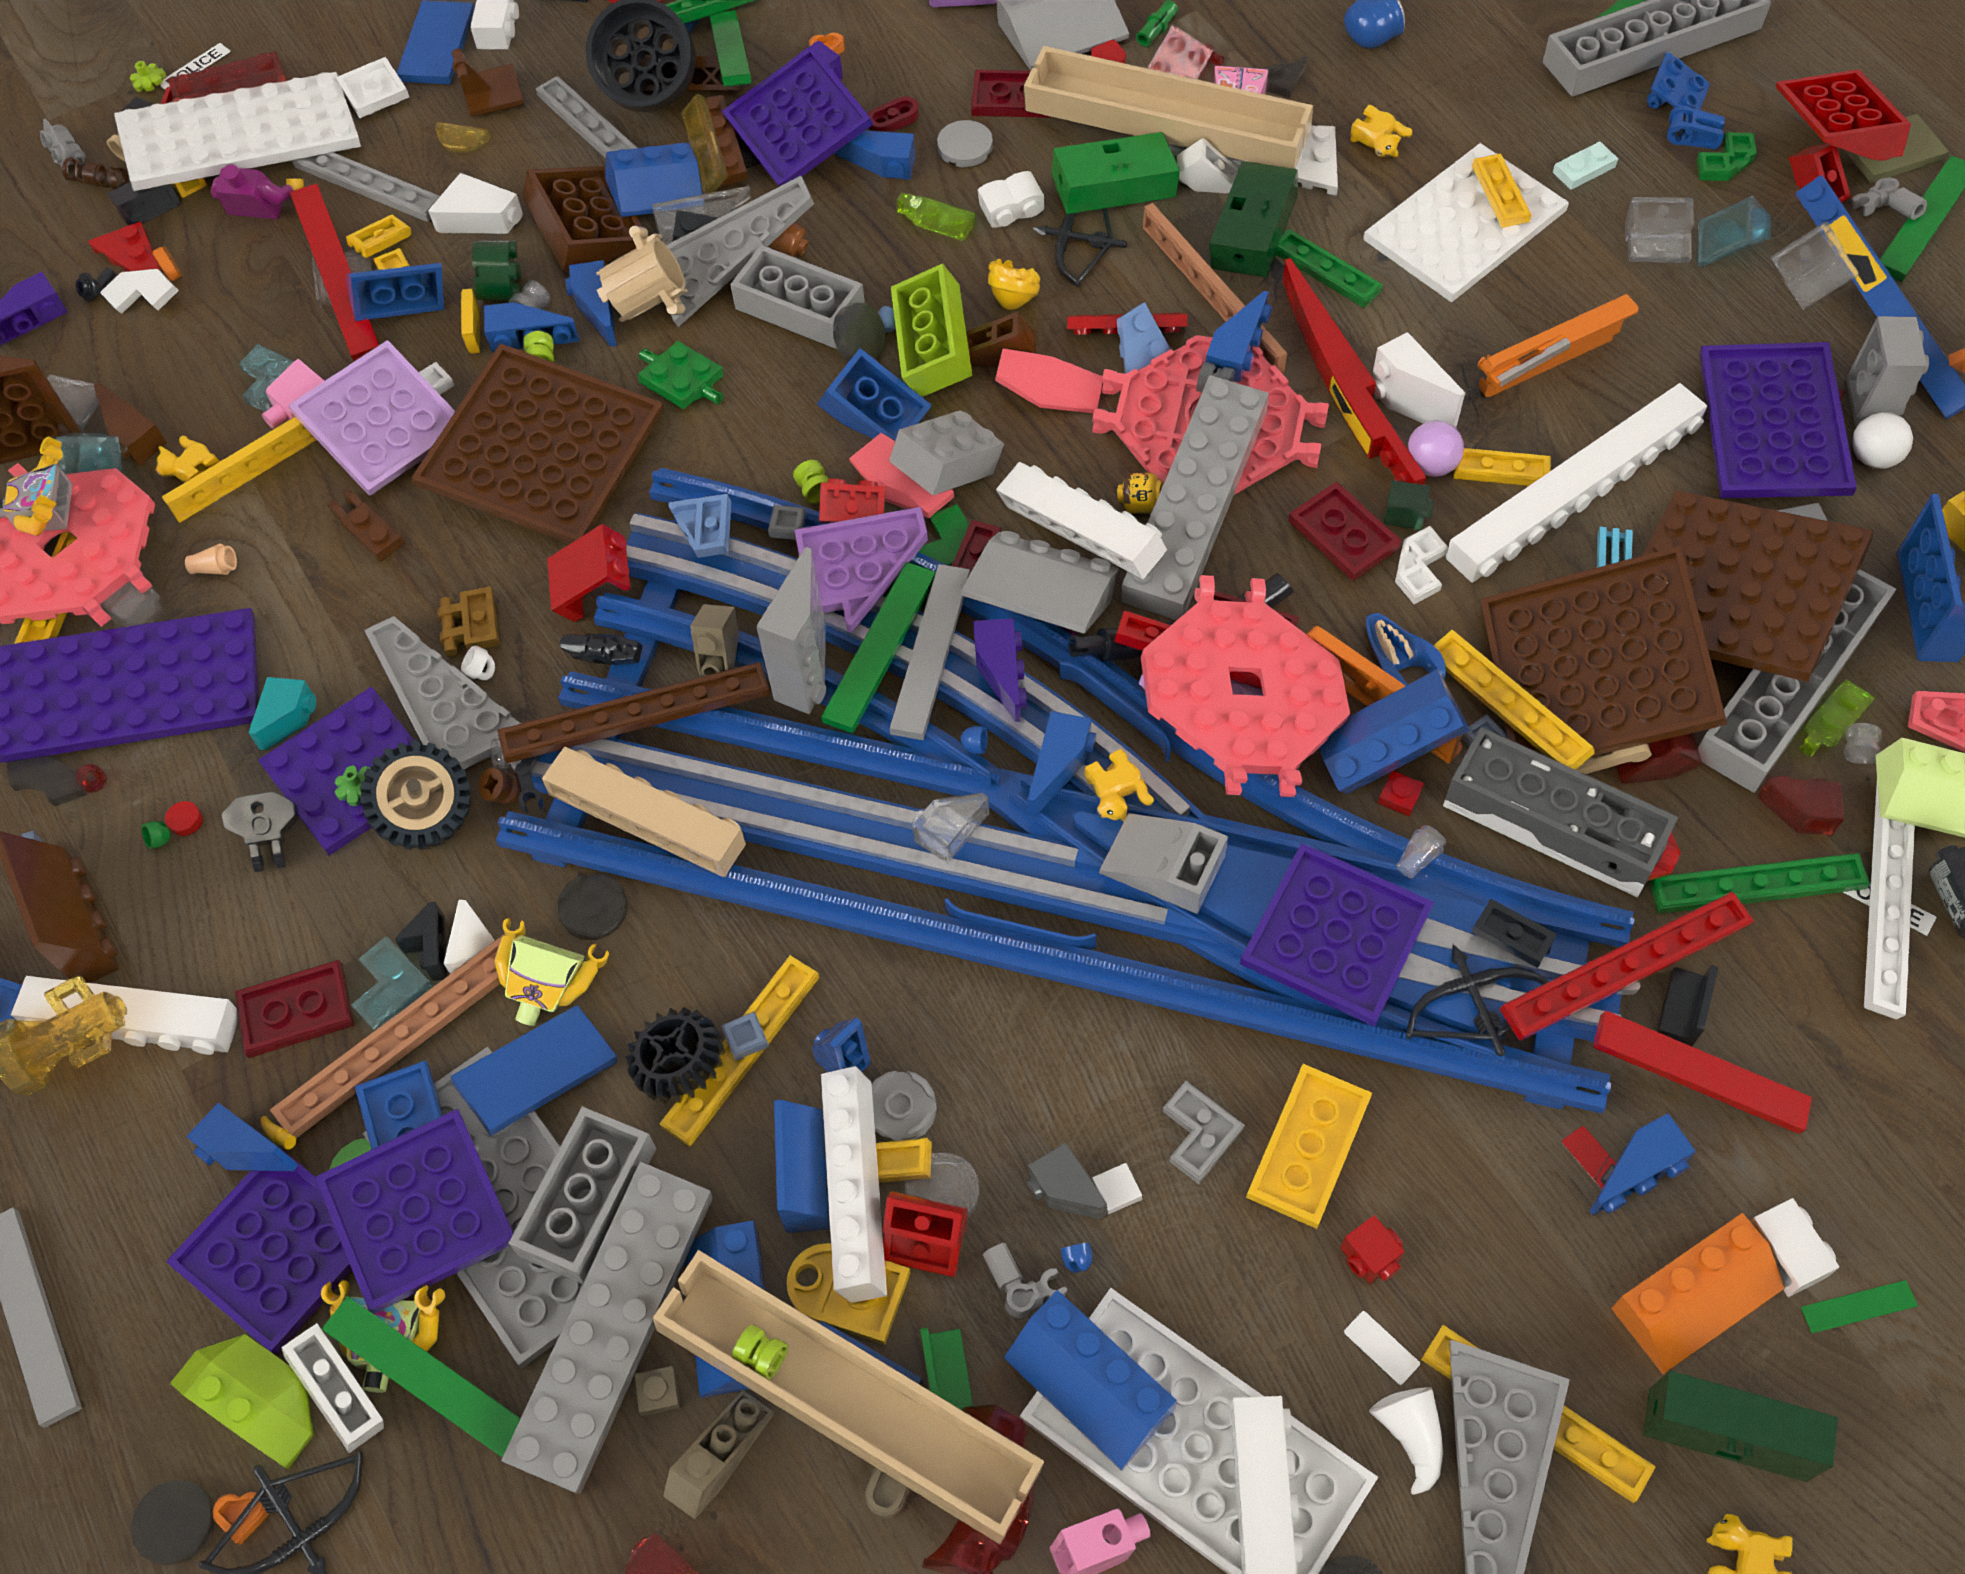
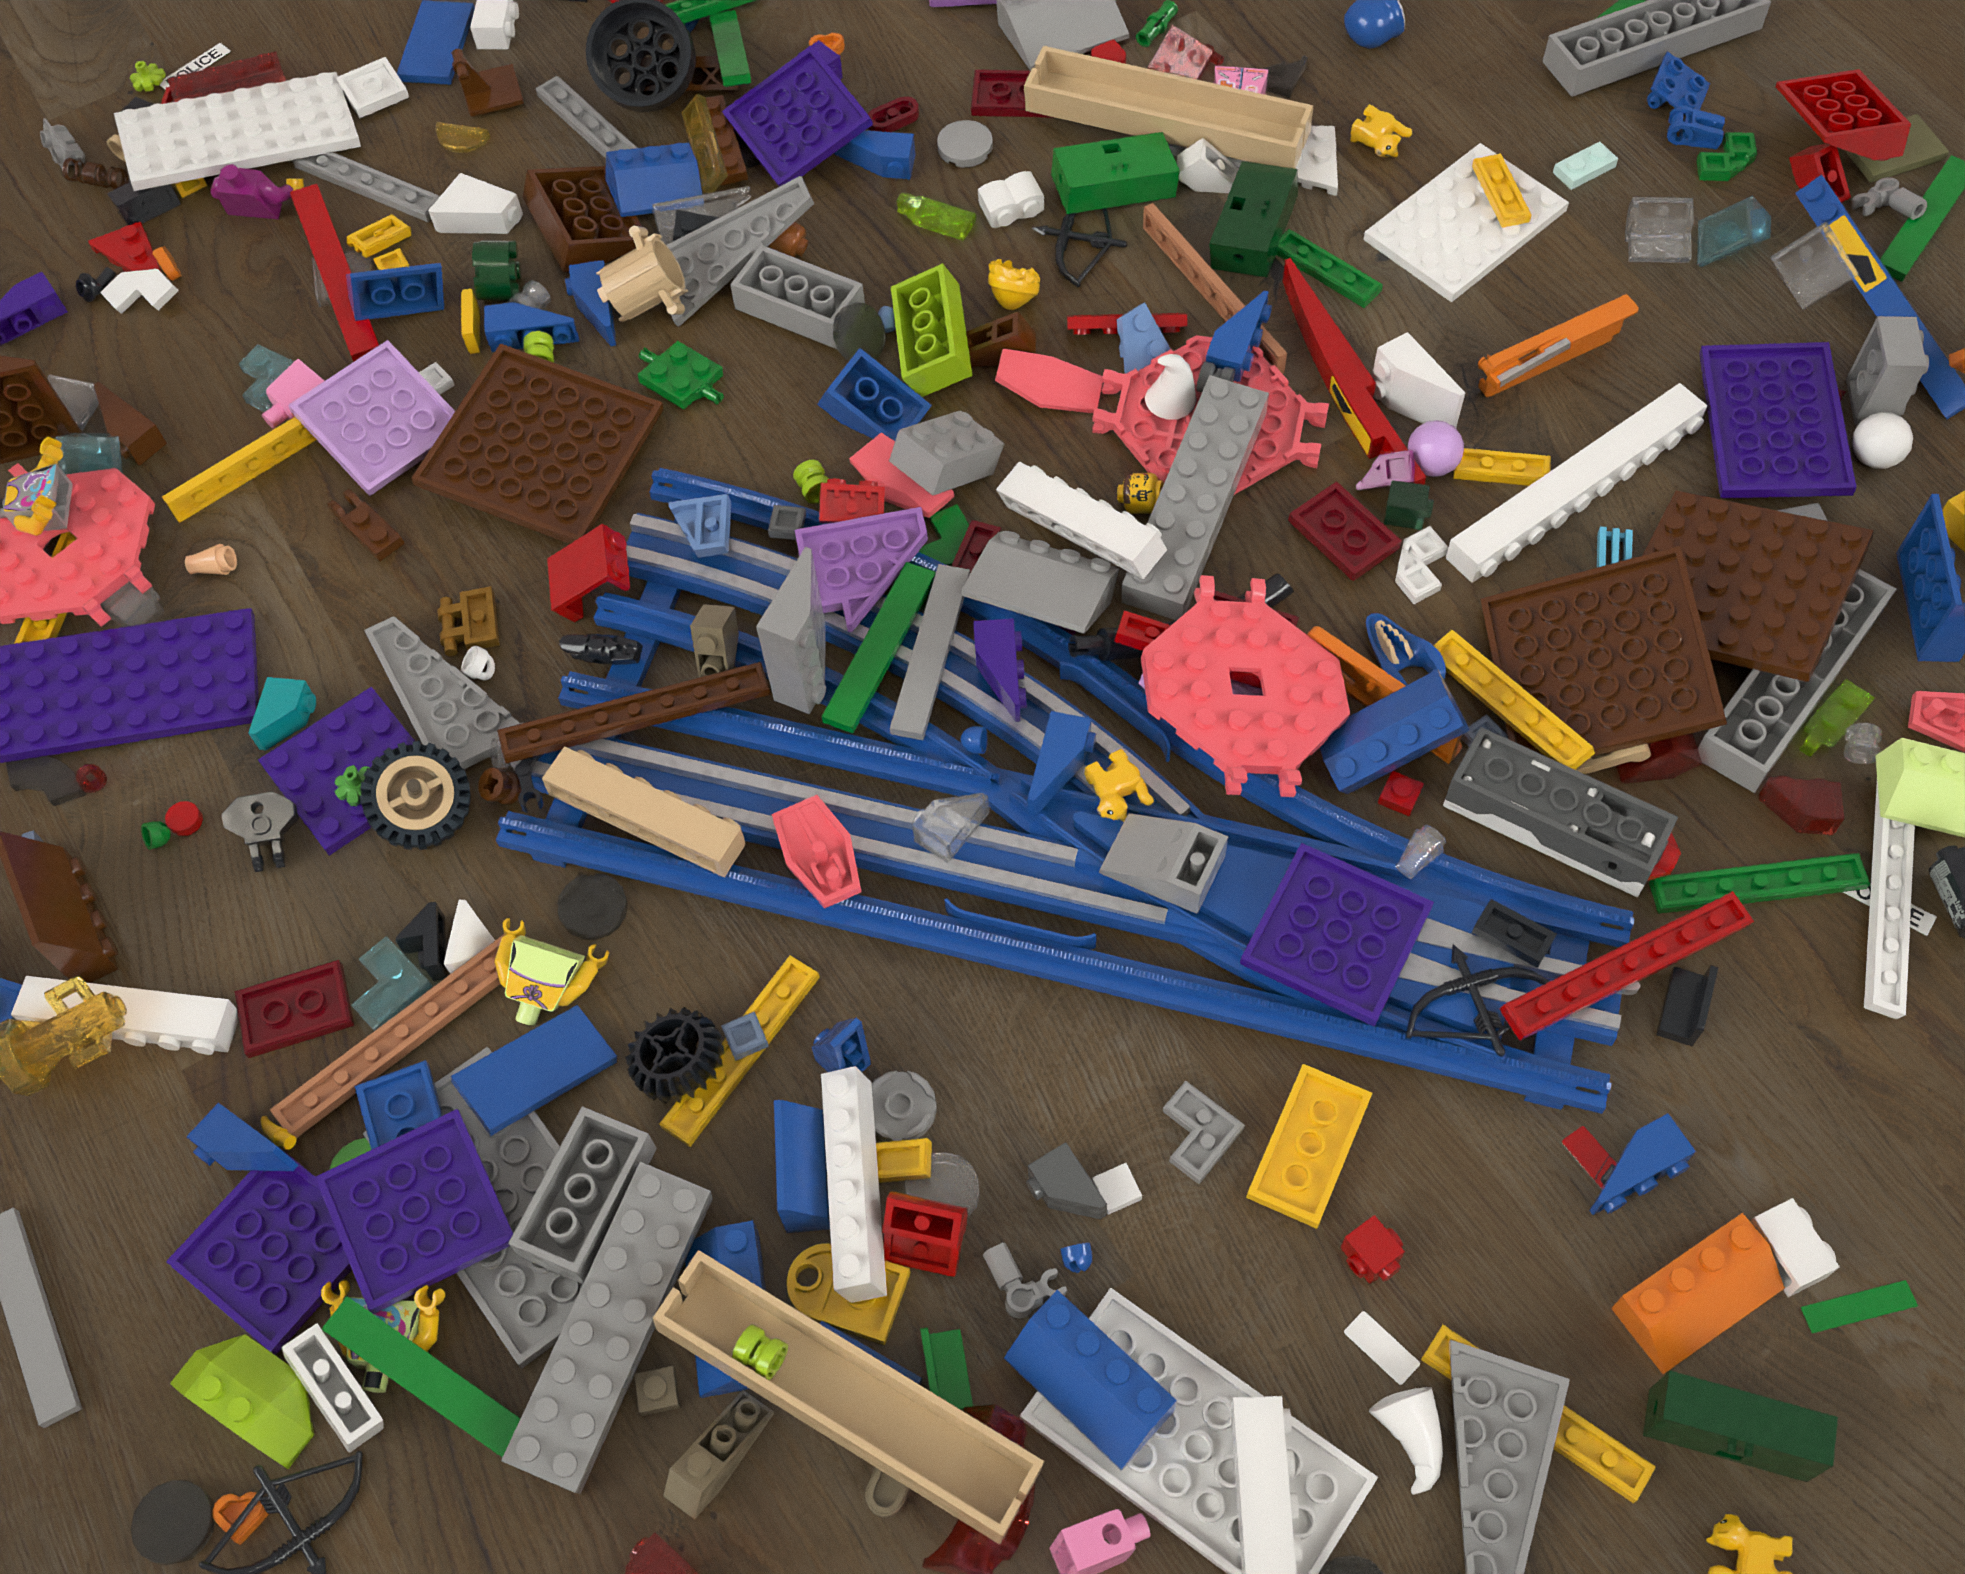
(188, 465): yellow animal -> none
(818, 850): none -> coral piece
(1174, 390): none -> white hat
(1389, 467): none -> tile
(1702, 1072): red tile -> none

